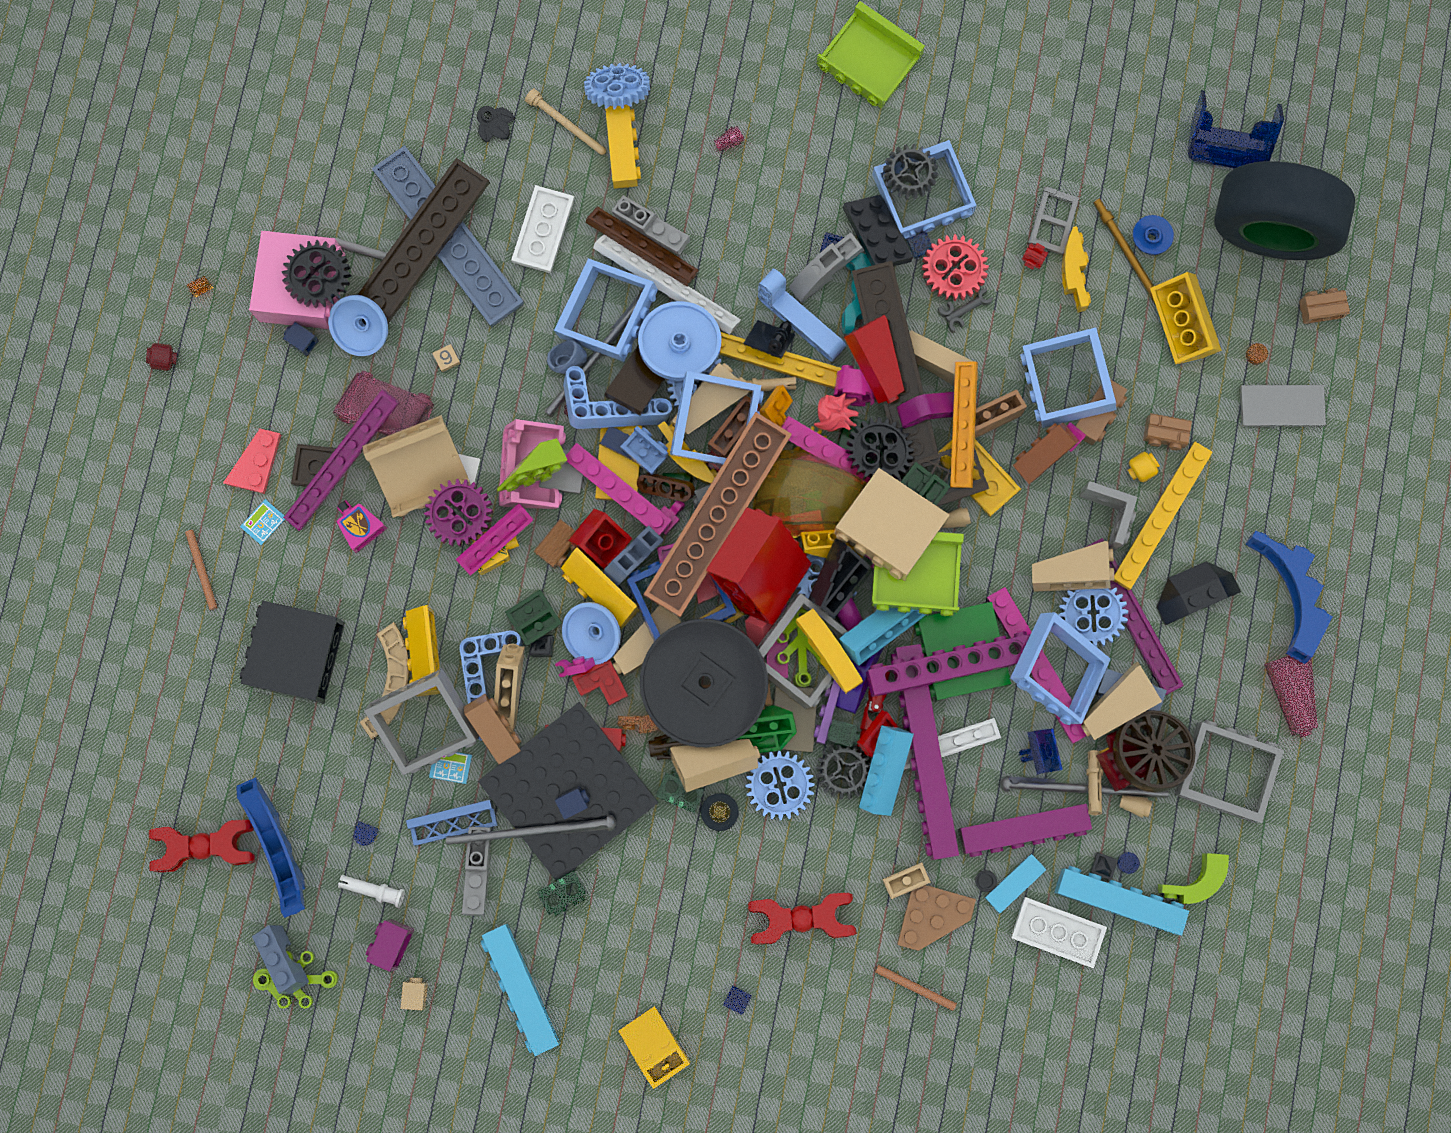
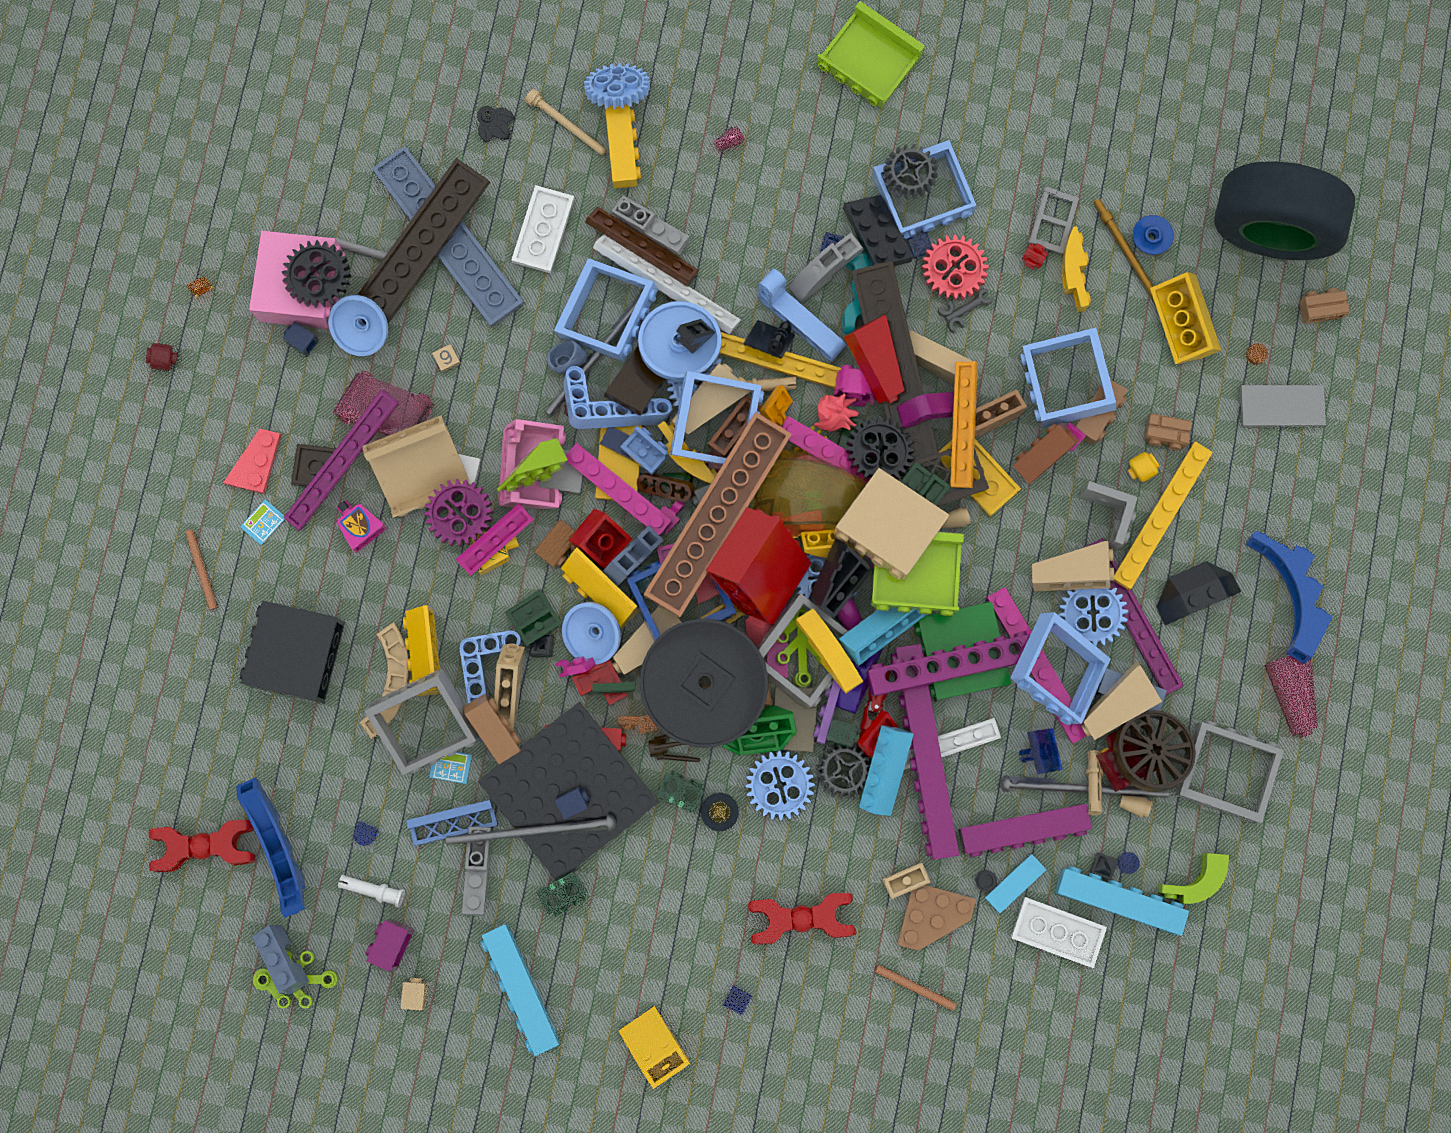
(606, 688): none -> dark green tile
(694, 334): none -> black slope
(712, 764): tan slope -> none
(1228, 146): clear blue windscreen -> none

